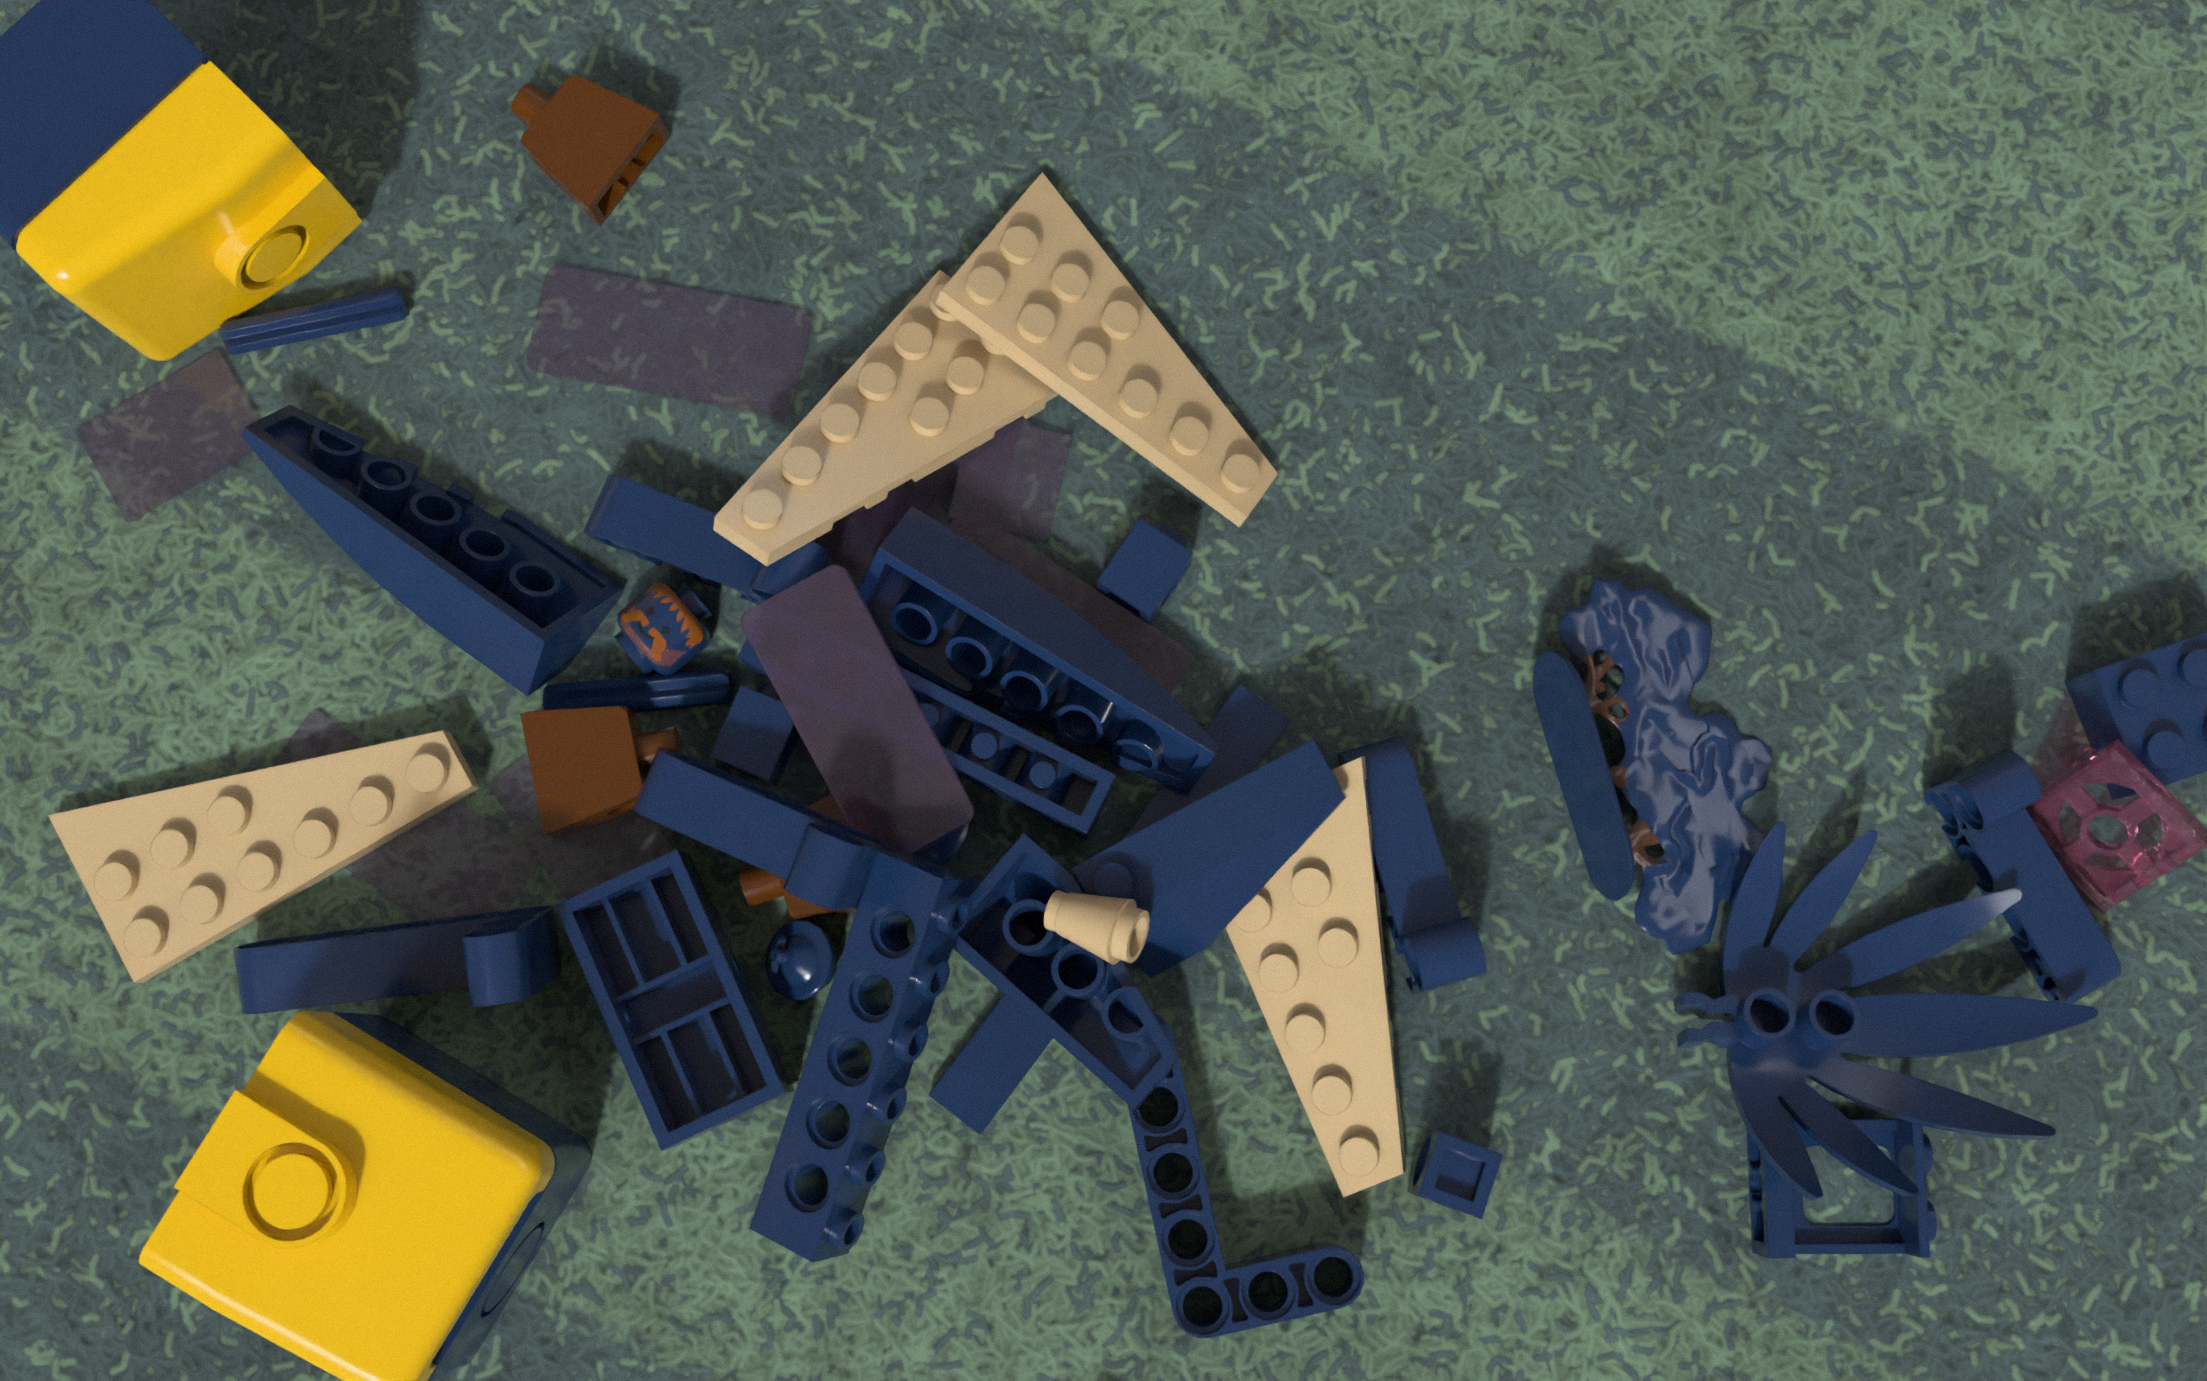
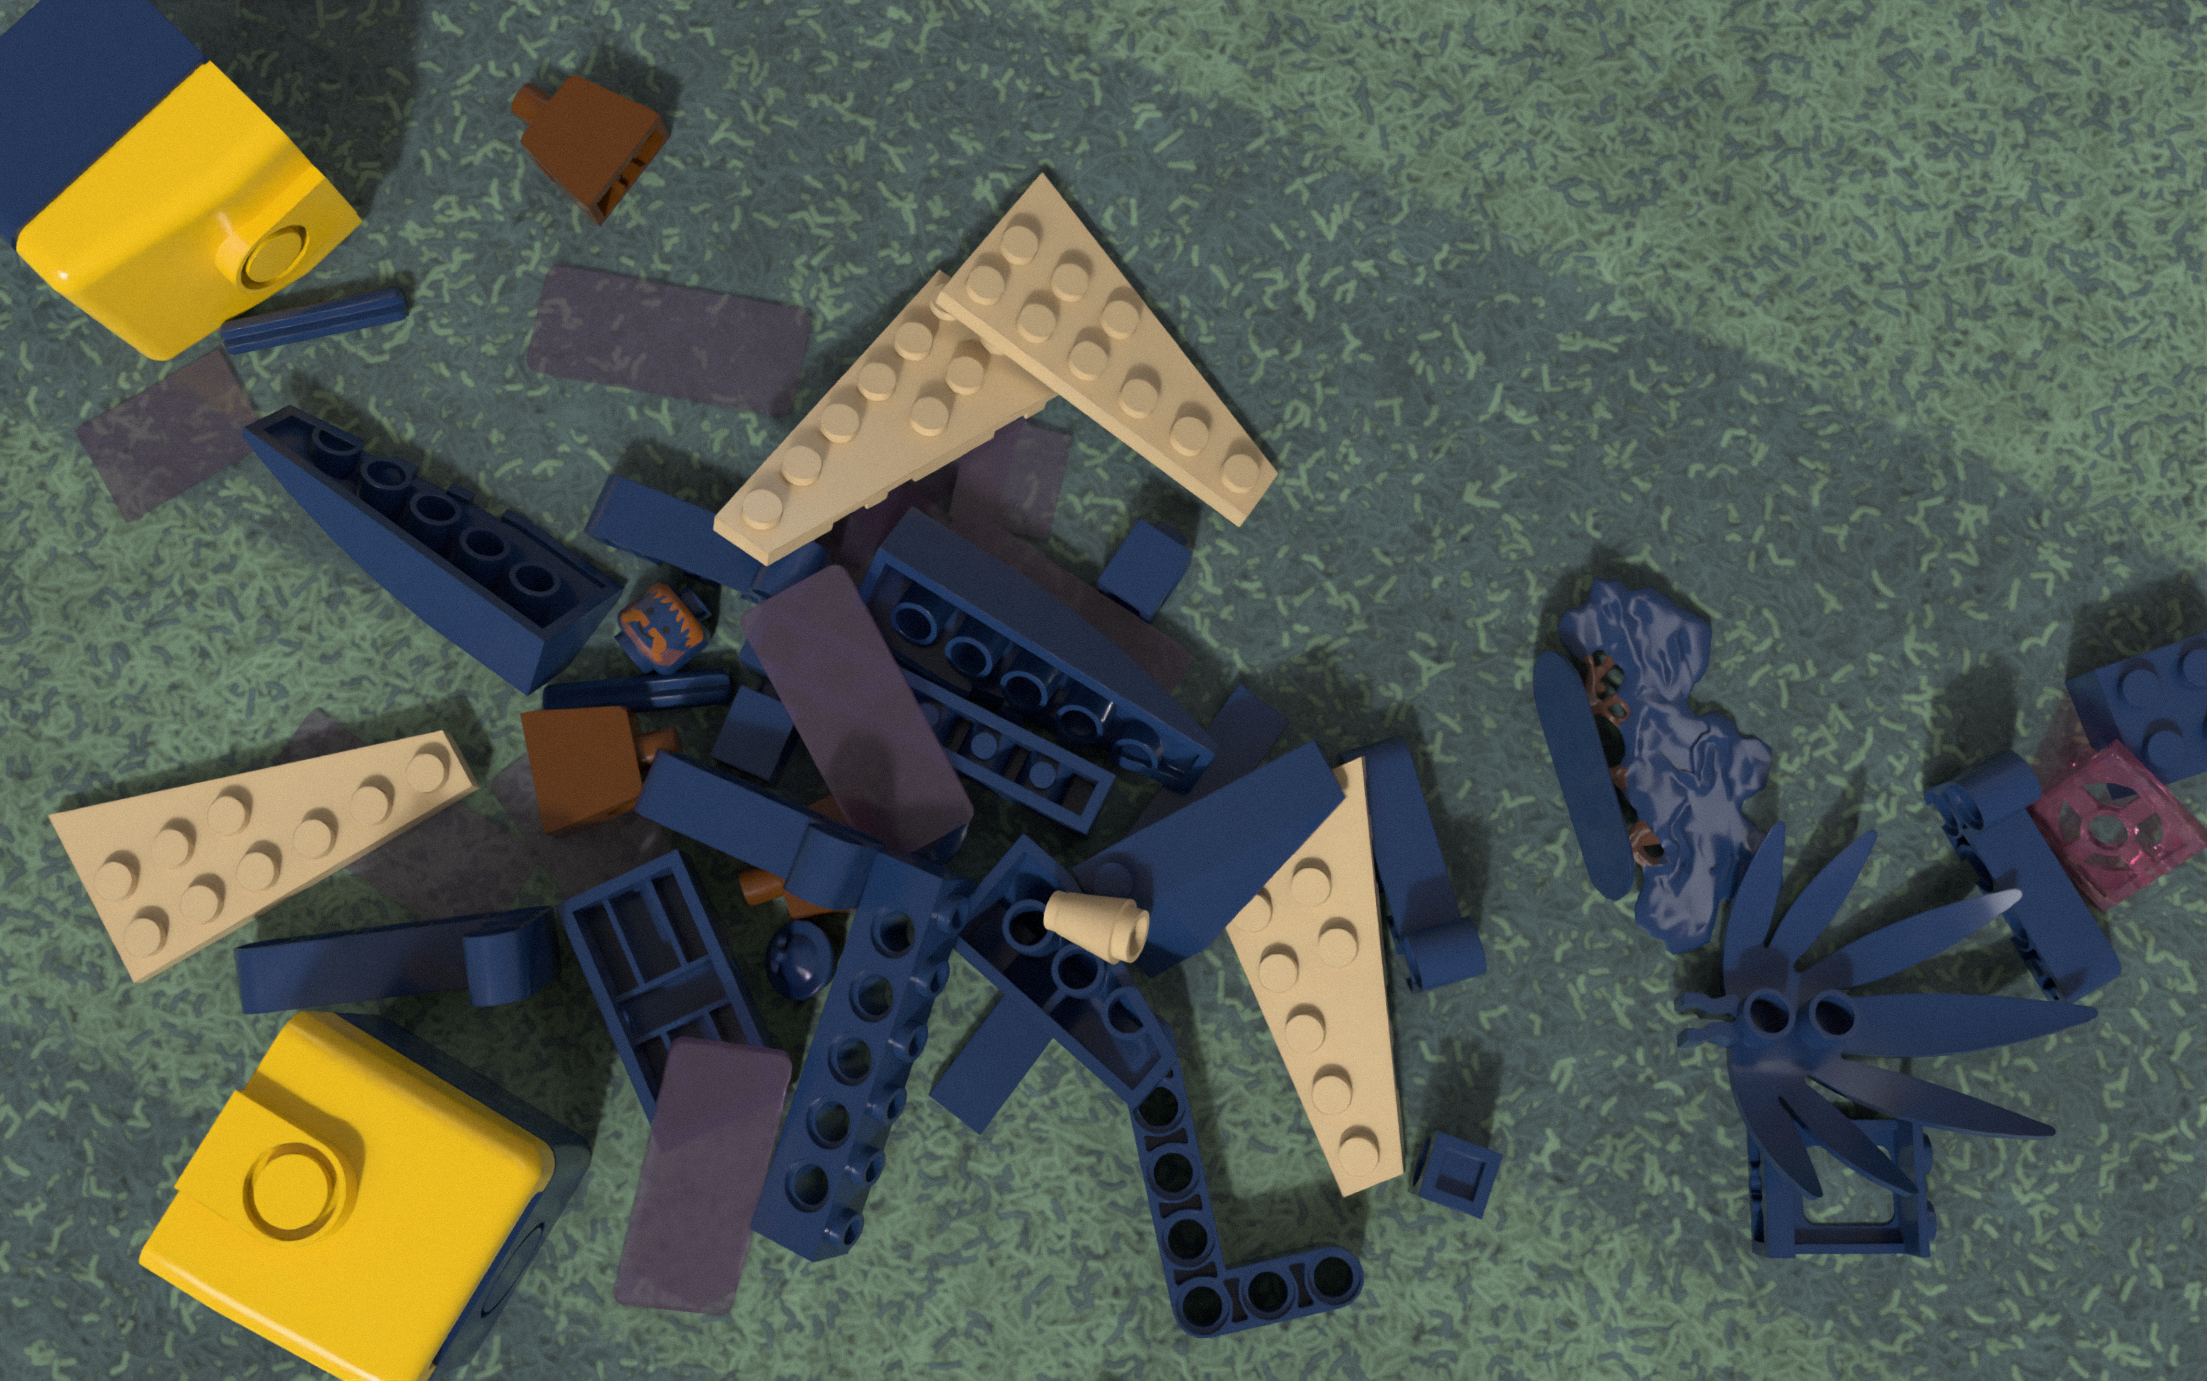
(702, 1176): none -> clear purple piece

